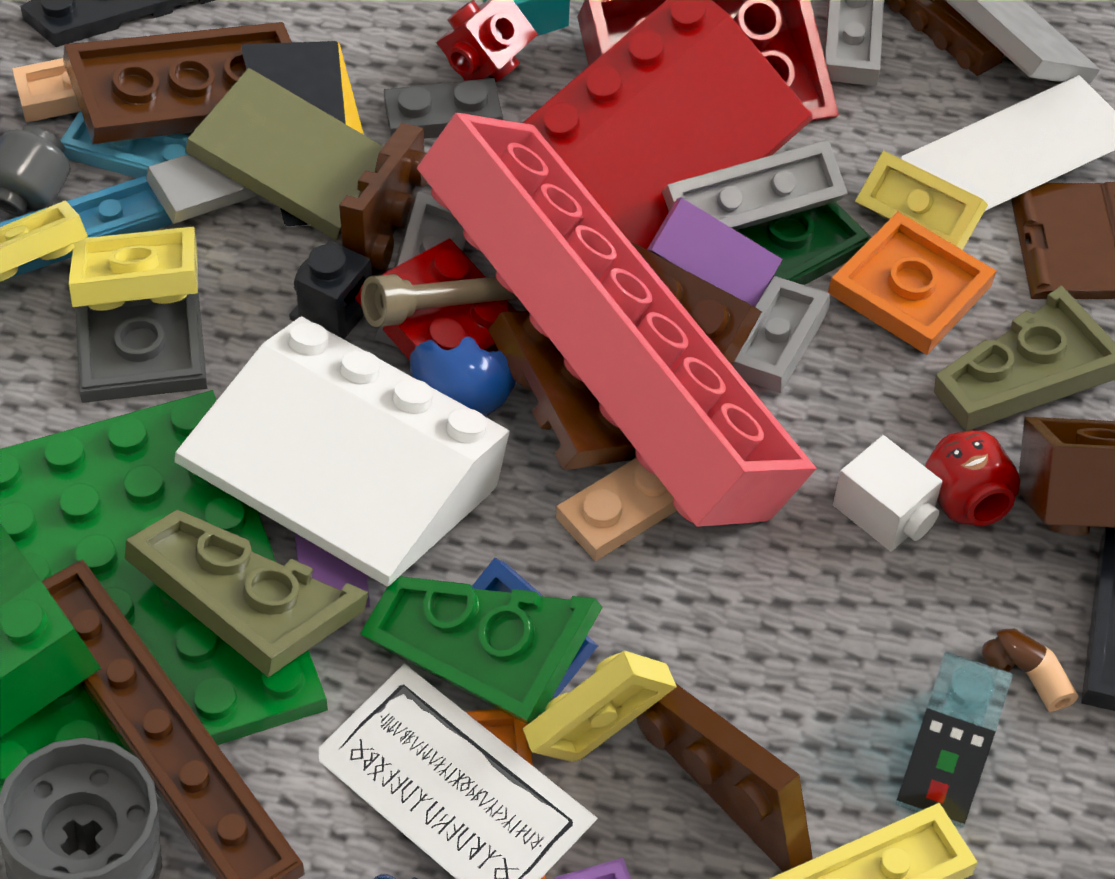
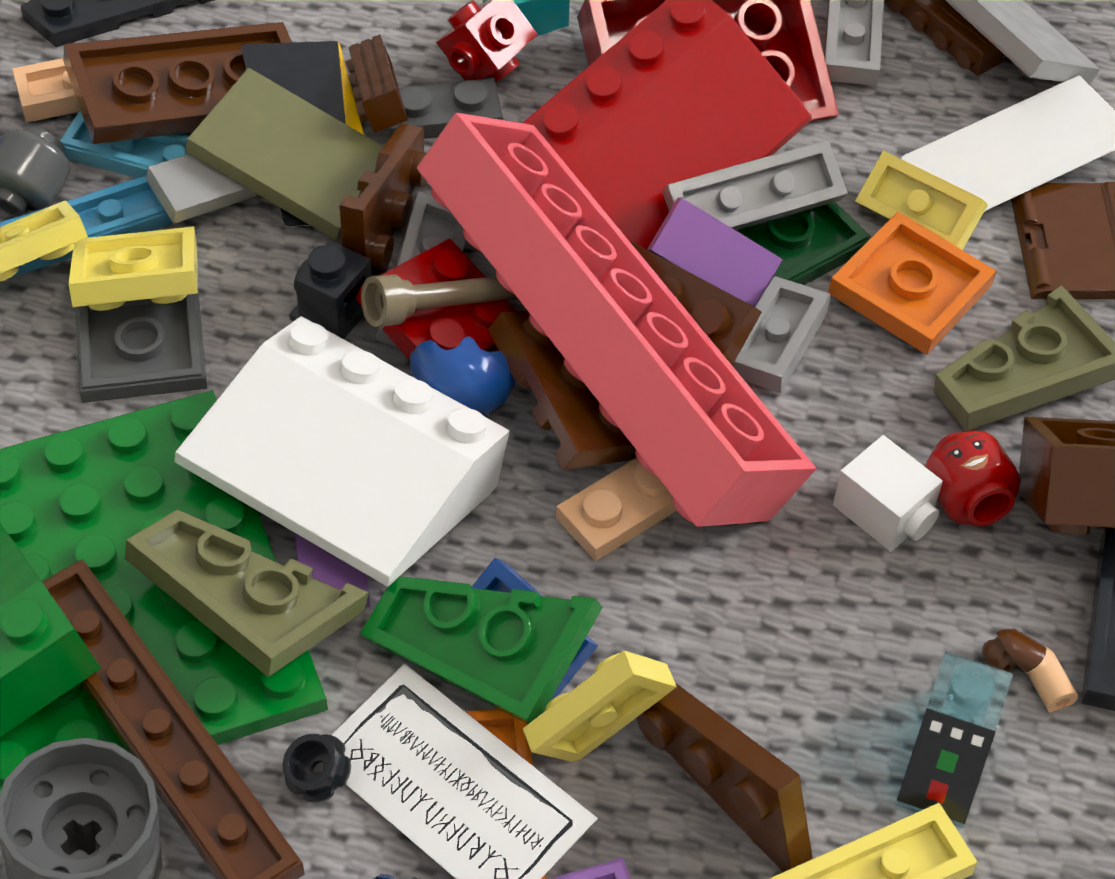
(303, 757): none -> black plate
(375, 84): none -> reddish brown piece

